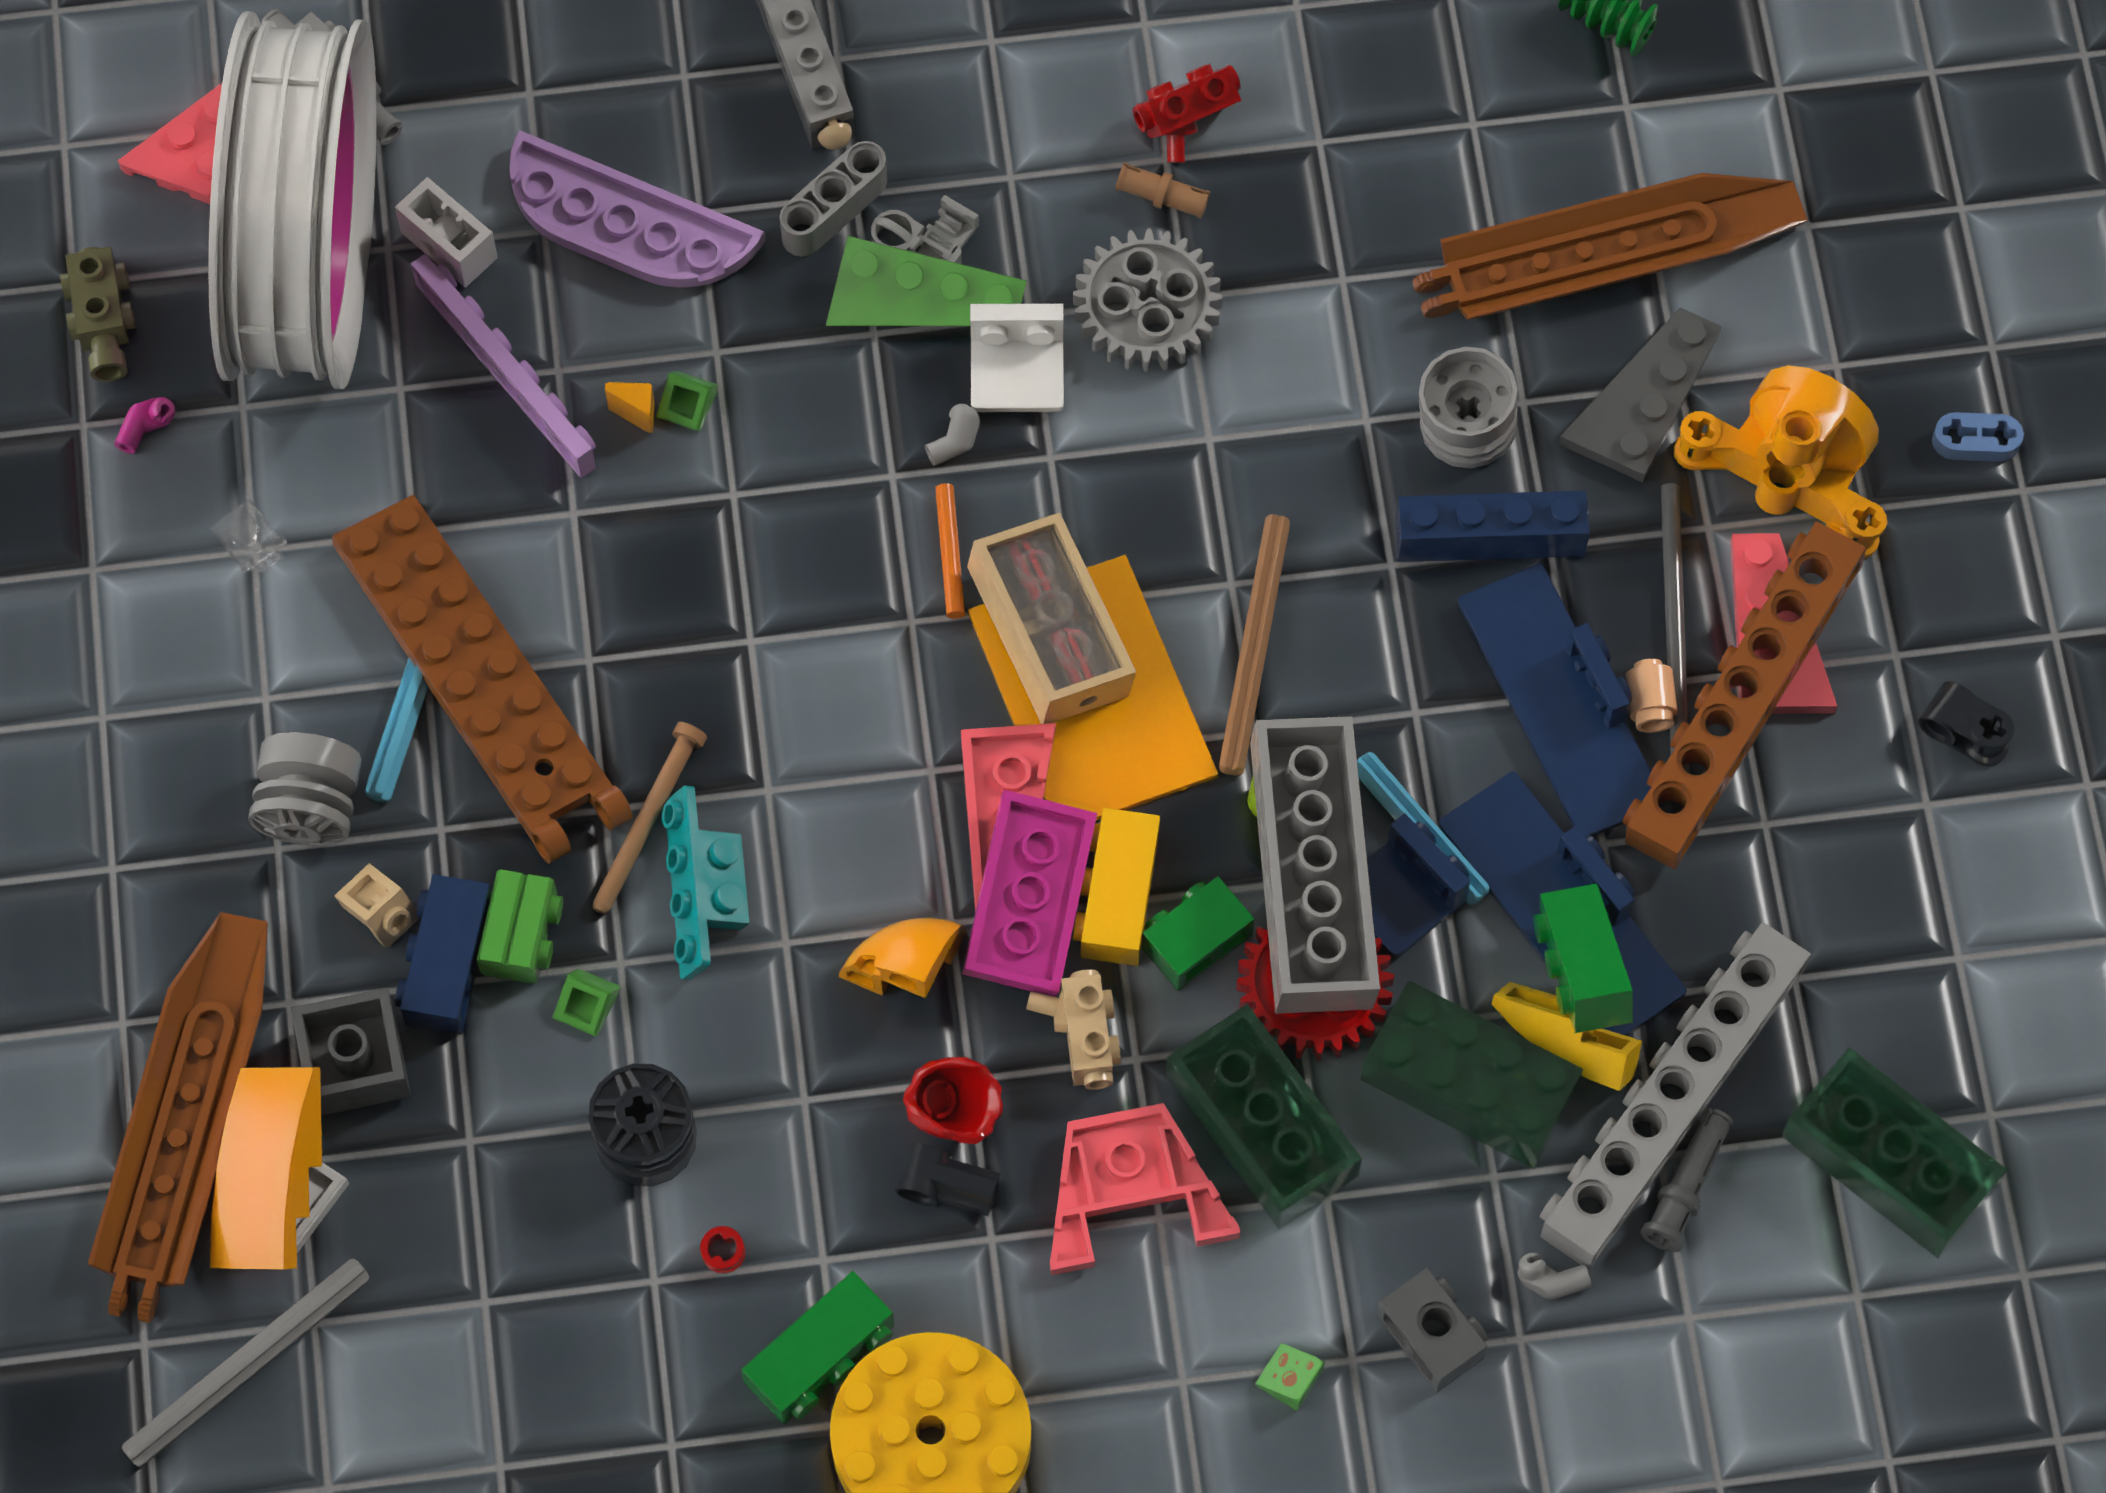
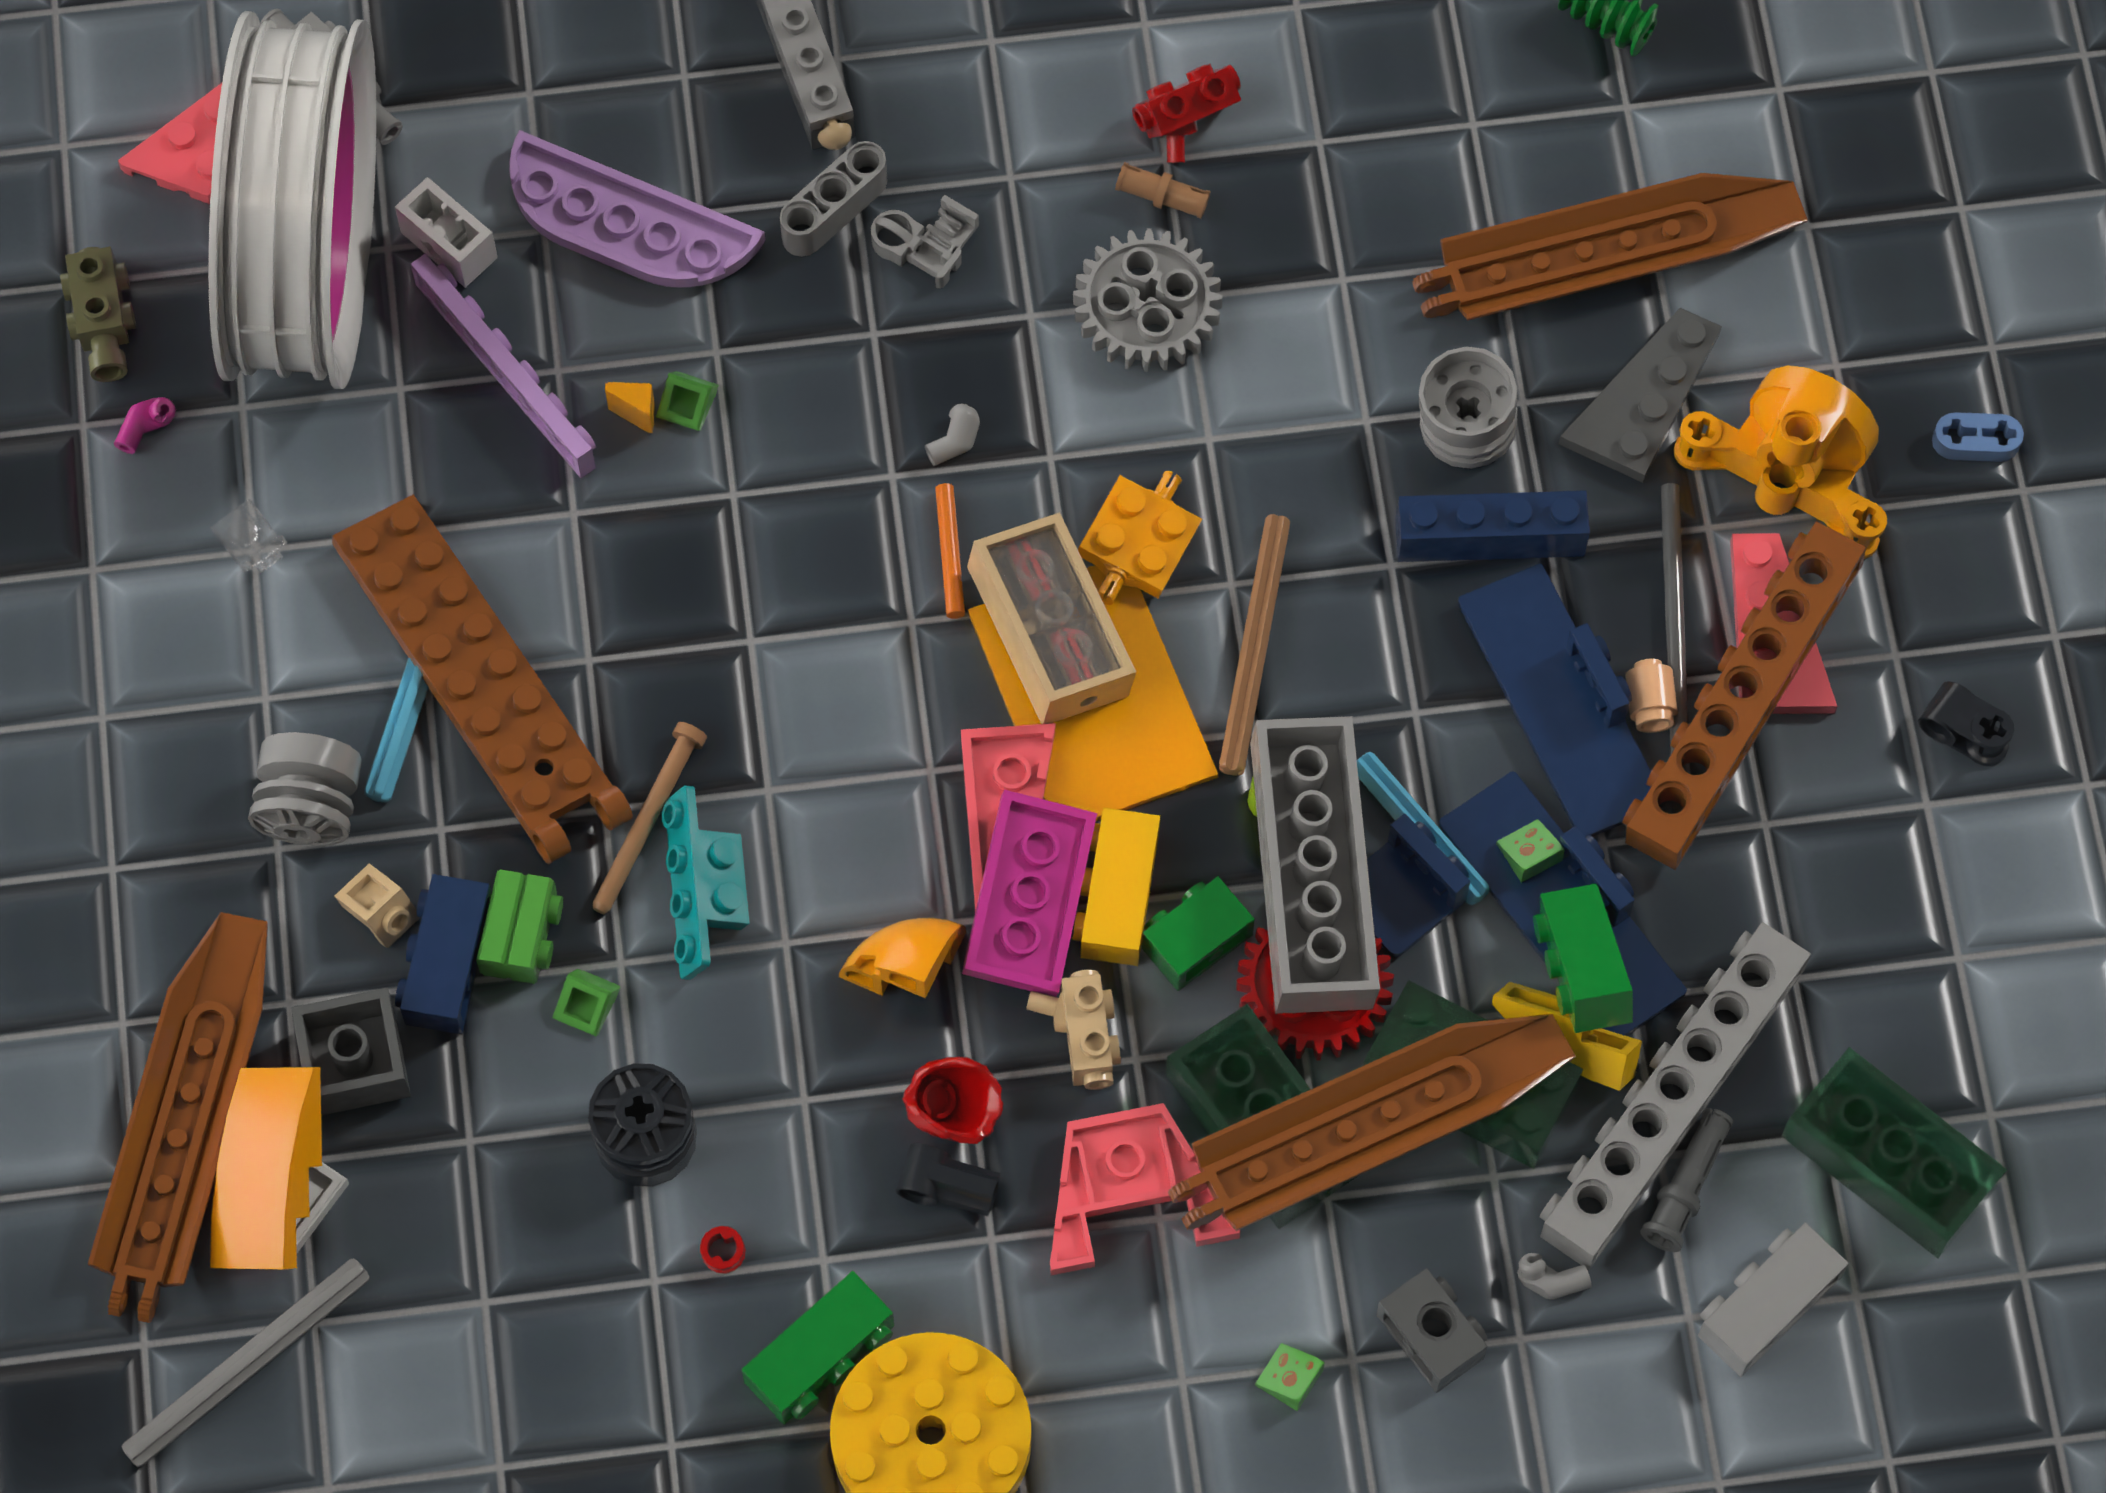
(912, 289): bright green wing -> none
(1017, 357): white bracket -> none
(1139, 537): none -> light orange plate
(1369, 1117): none -> dark orange hinge
(1531, 850): none -> bright green slope
(1771, 1297): none -> light grey brick

